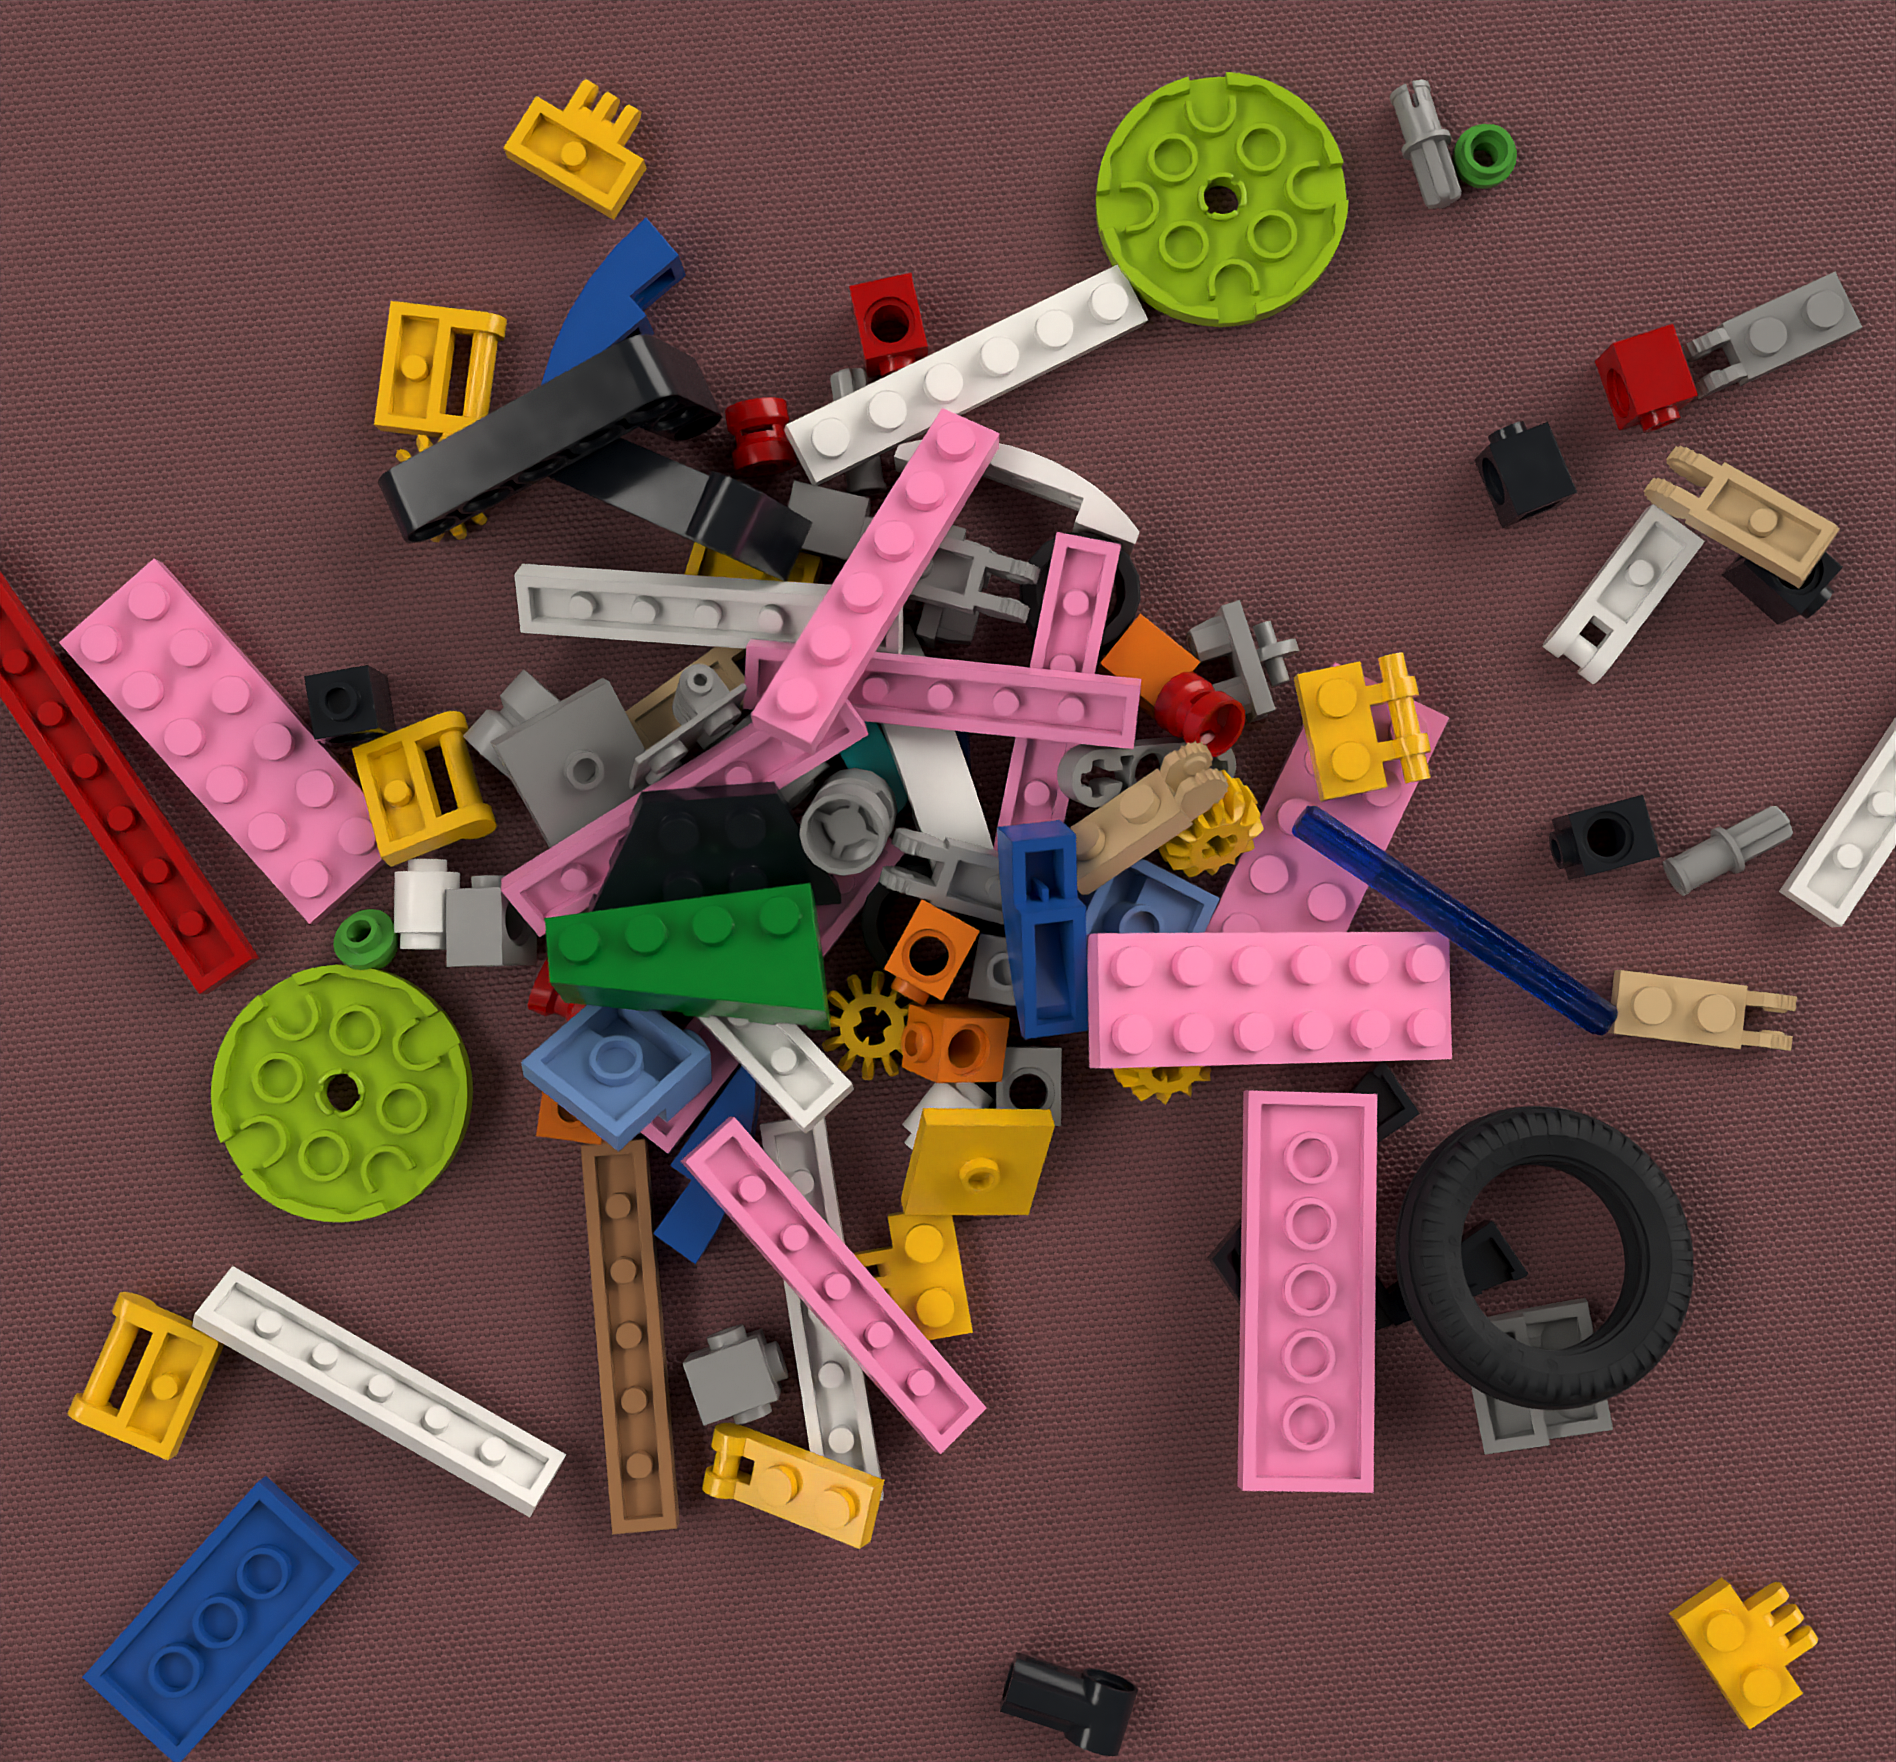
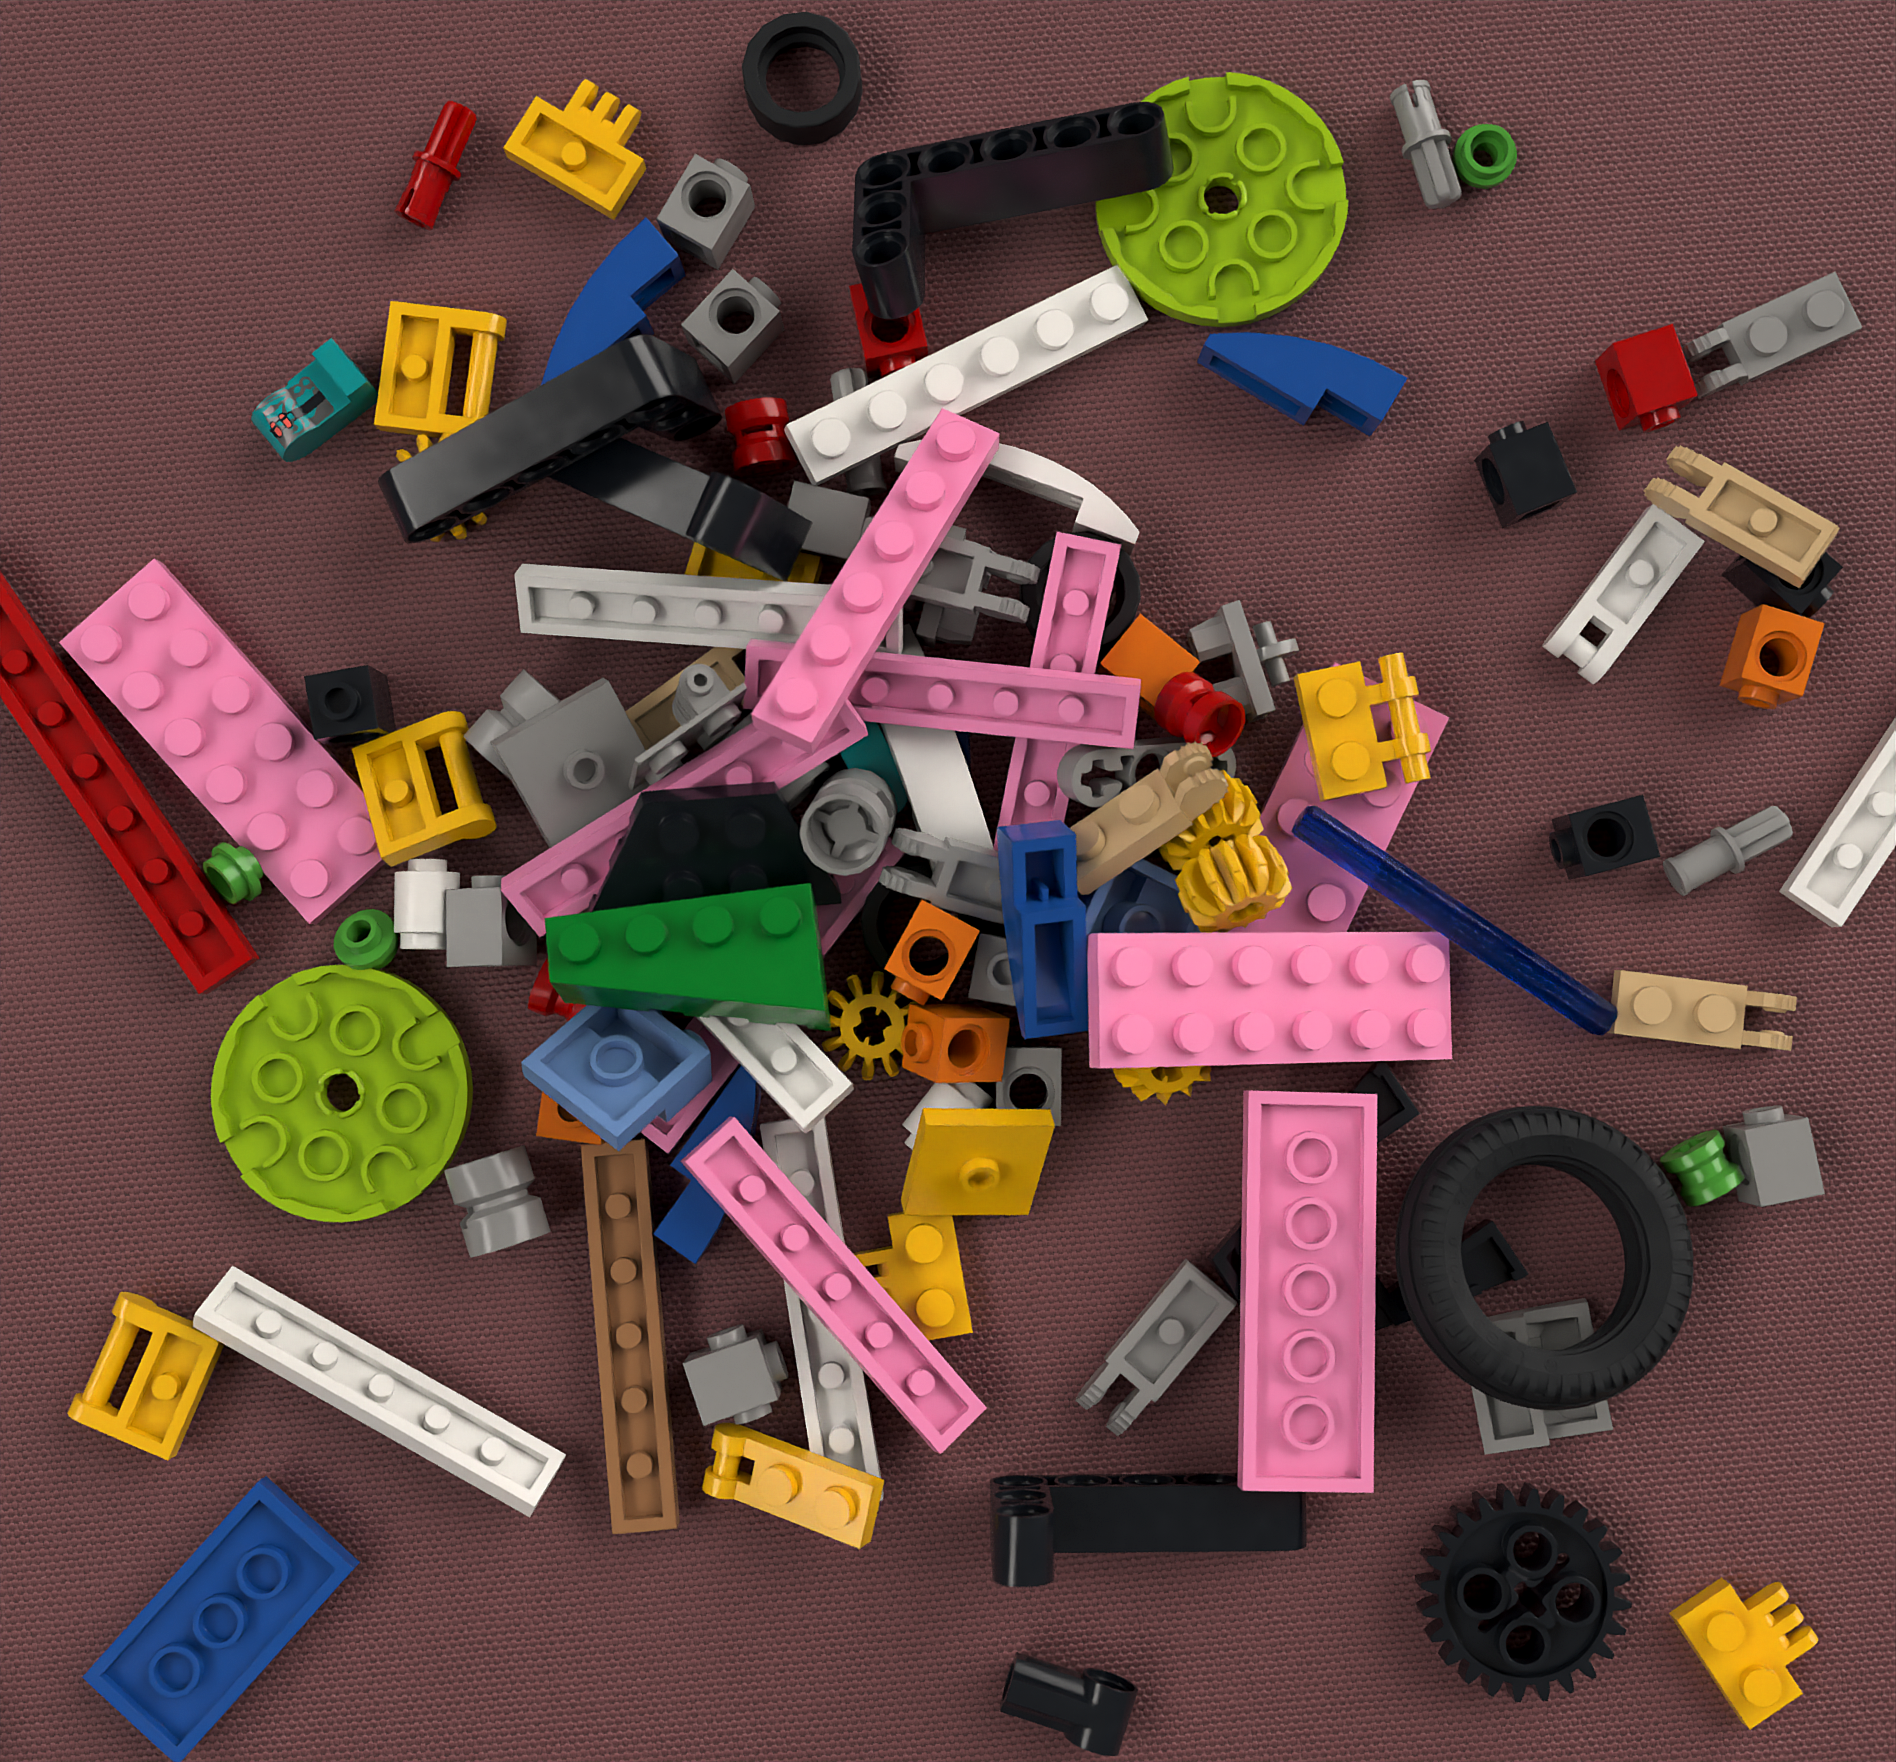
(233, 873): none -> bright green plate
(314, 404): none -> teal leg
(436, 166): none -> red axle
(497, 1201): none -> light grey wheel
(712, 236): none -> light grey brick
(727, 351): none -> light grey brick
(800, 31): none -> black tyre
(993, 179): none -> black beam
(1131, 1515): none -> black beam
(1159, 1343): none -> light grey hinge
(1233, 883): none -> yellow gear
(1304, 373): none -> blue slope
(1560, 1636): none -> black gear
(1702, 1168): none -> bright green wheel
(1775, 1157): none -> light grey brick
(1792, 640): none -> orange brick

